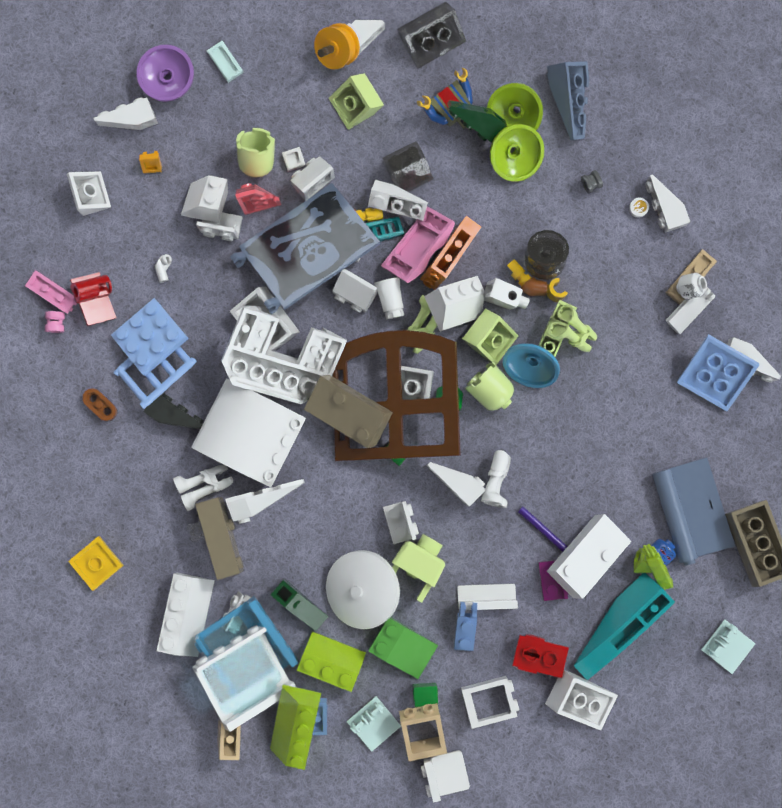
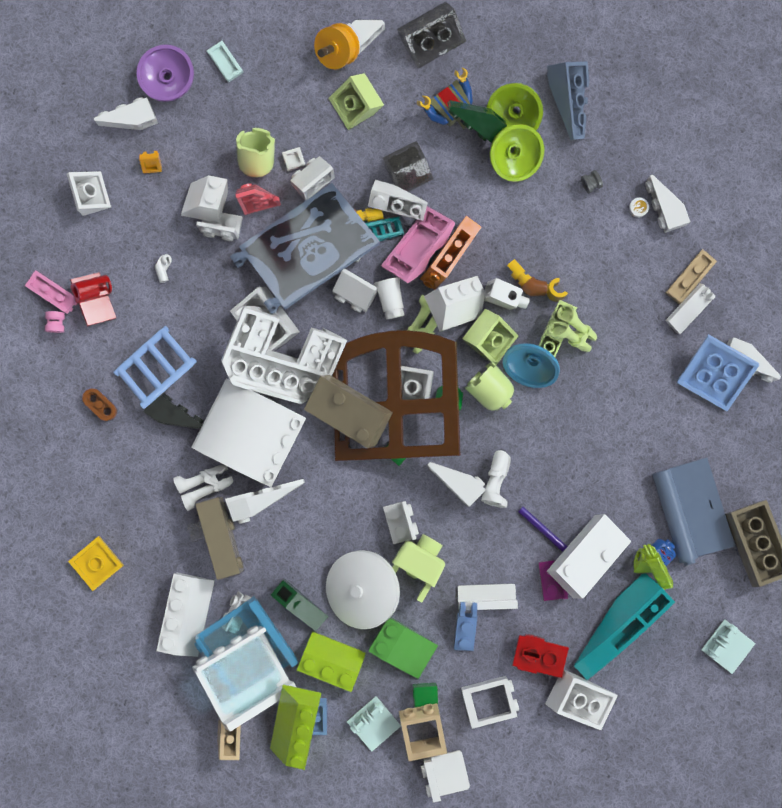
(149, 337): light blue plate -> none
(546, 254): clear smoke wheel -> none
(691, 286): white head -> none

